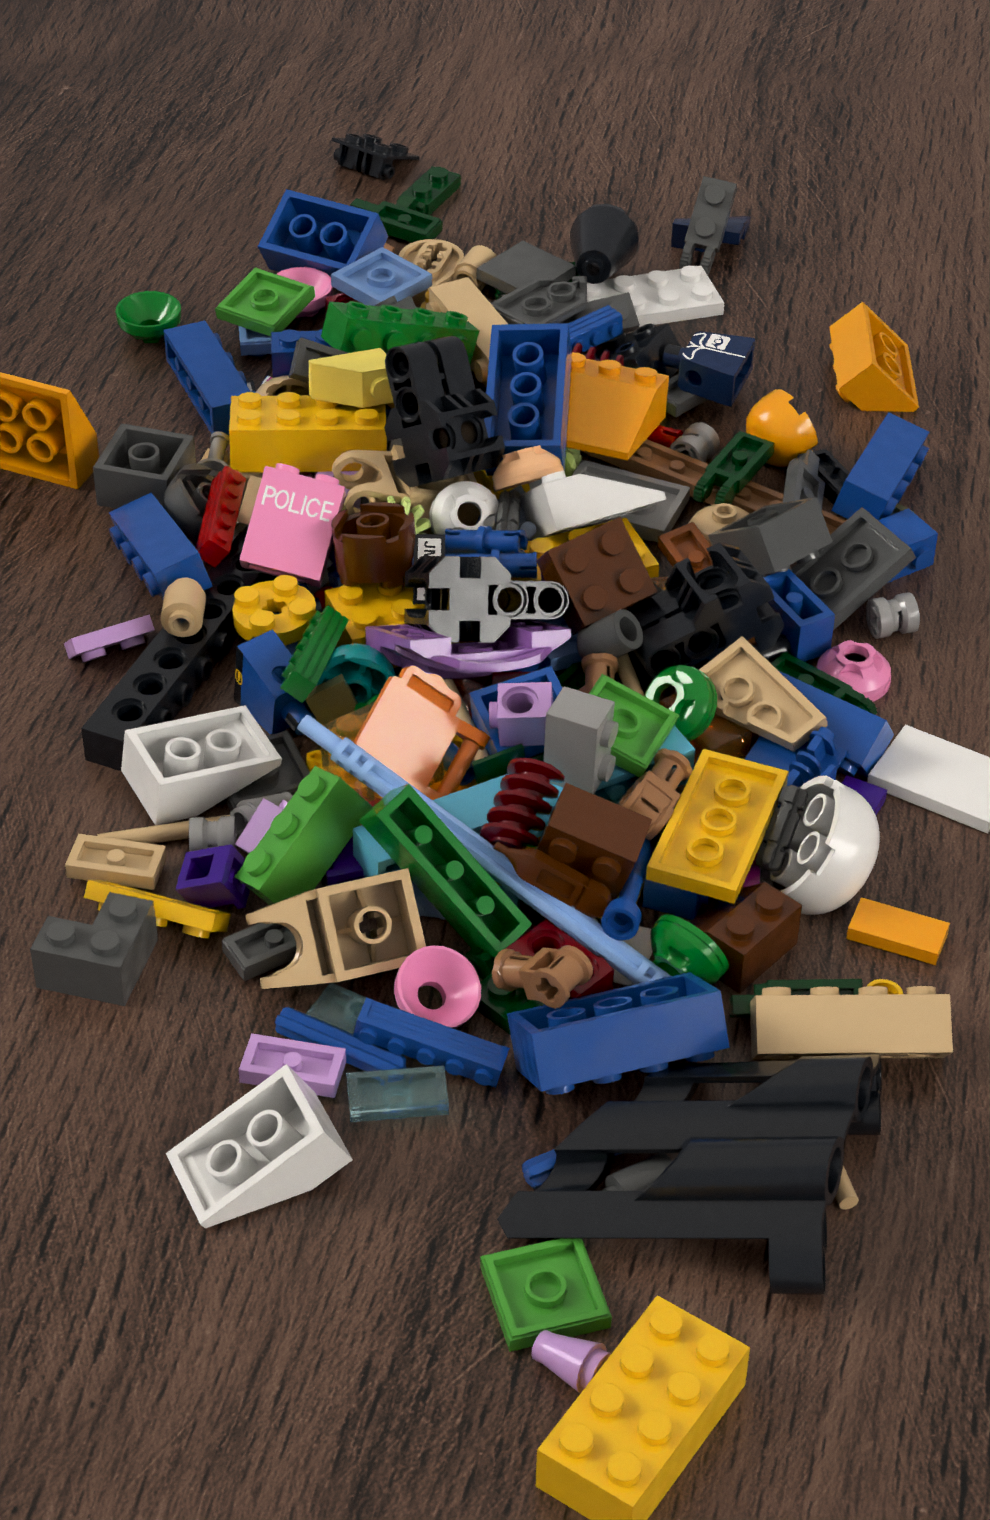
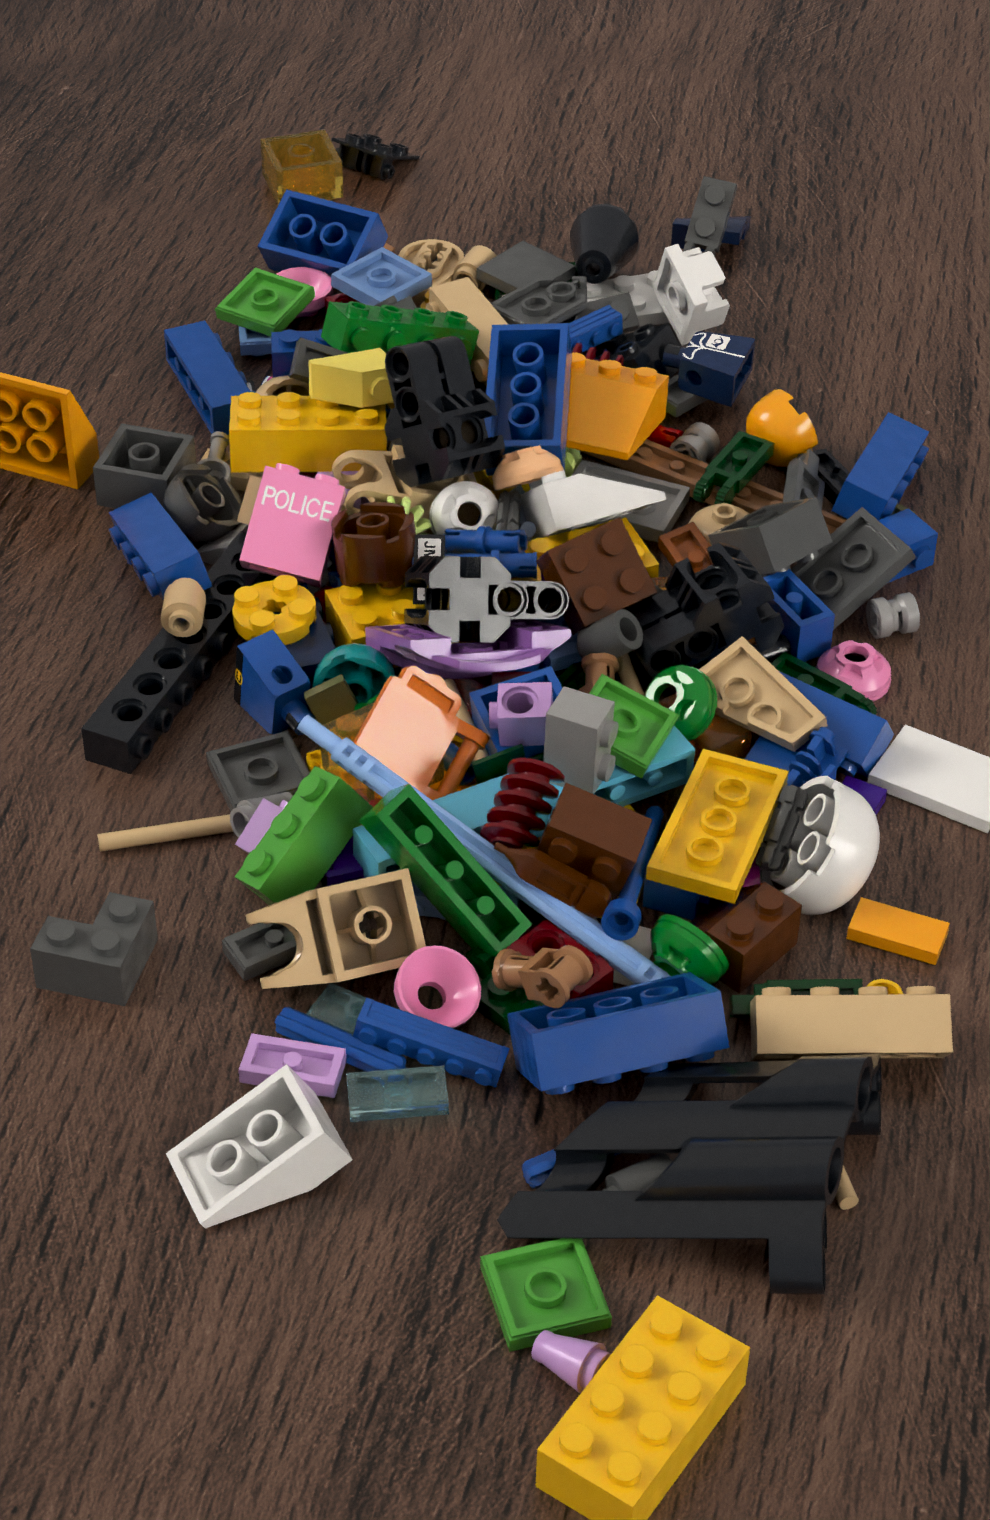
(93, 644): lavender plate -> none
(116, 861): tan plate -> none
(148, 315): green piece -> none
(195, 762): white slope -> none
(195, 918): yellow plate -> none
(210, 834): light grey wheel -> none
(210, 879): dark purple brick -> none
(220, 516): red piece -> none
(303, 165): none -> clear yellow brick
(313, 653): green piece -> none
(403, 222): dark green hinge -> none
(430, 190): dark green hinge -> none
(655, 792): medium nougat connector -> none
(680, 291): none -> white panel
(872, 363): light orange slope -> none

